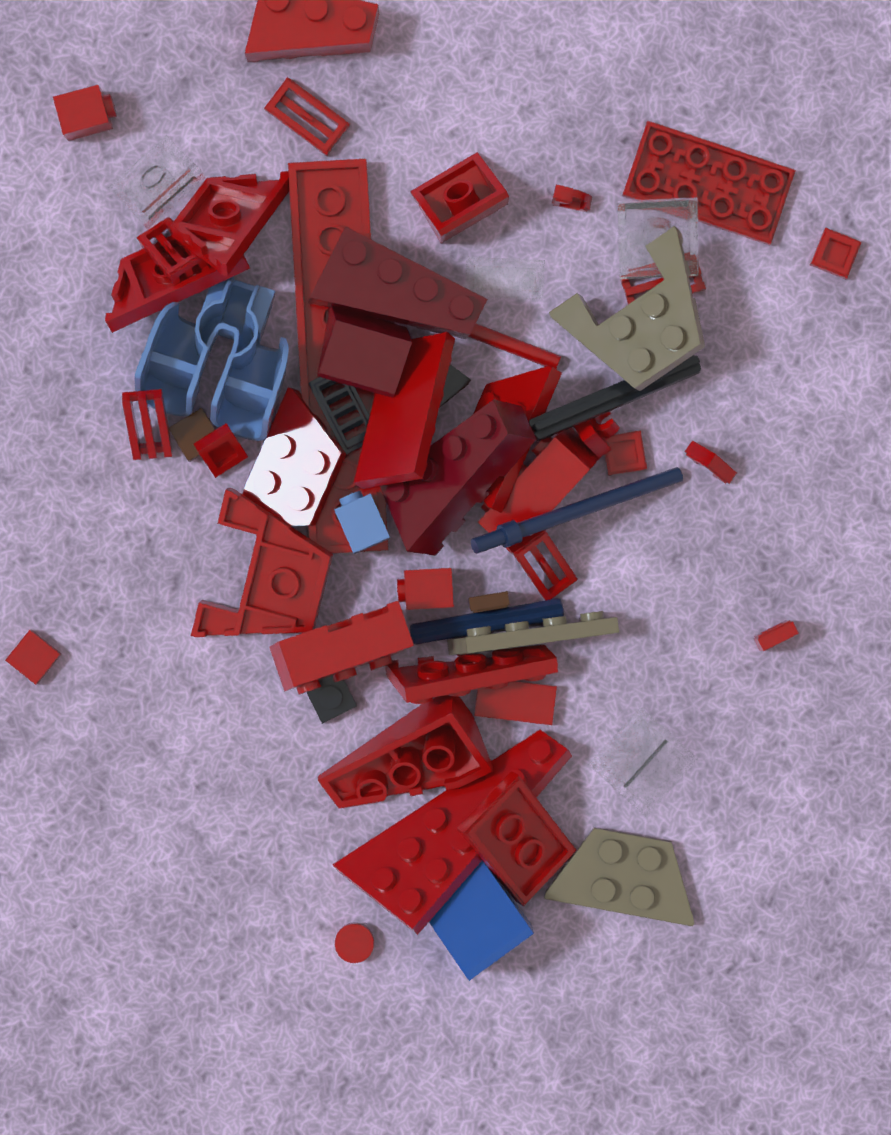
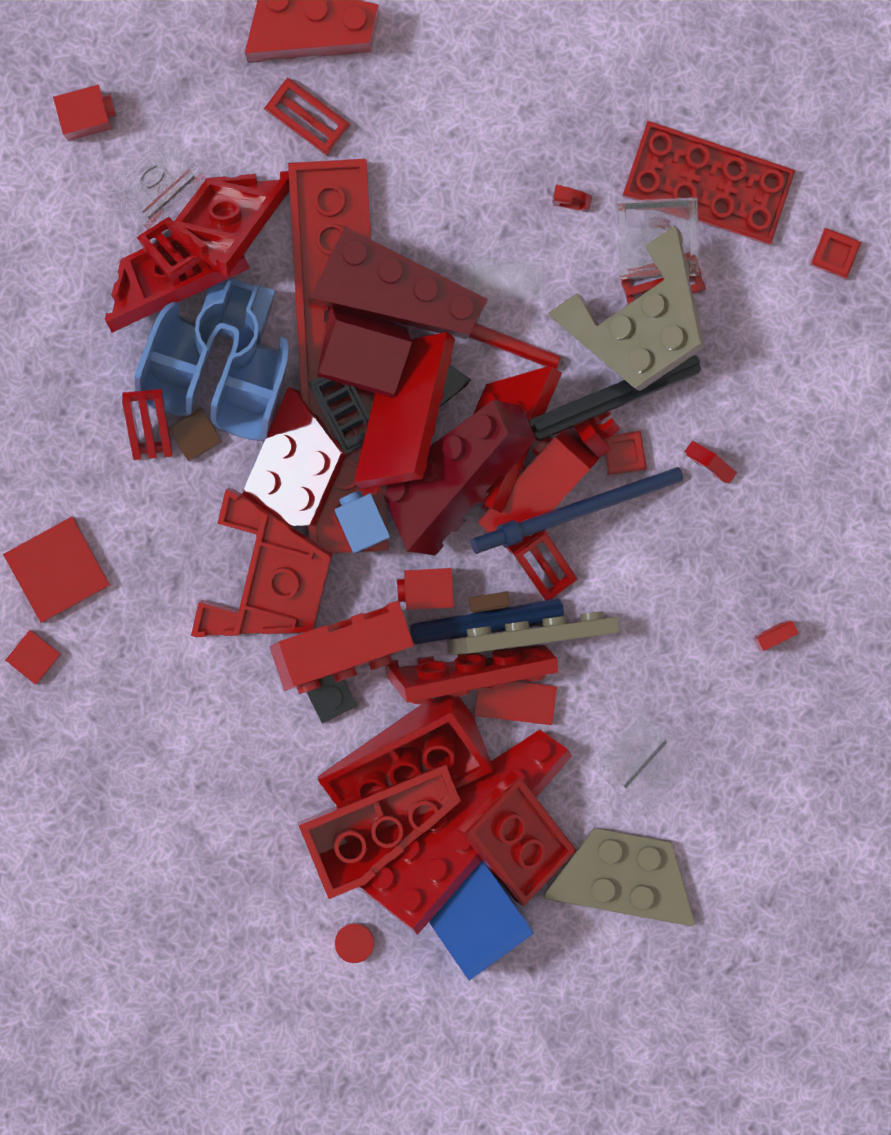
(56, 569): none -> red tile
(220, 450): red tile -> none
(370, 831): none -> red wedge
(460, 197): red slope -> none

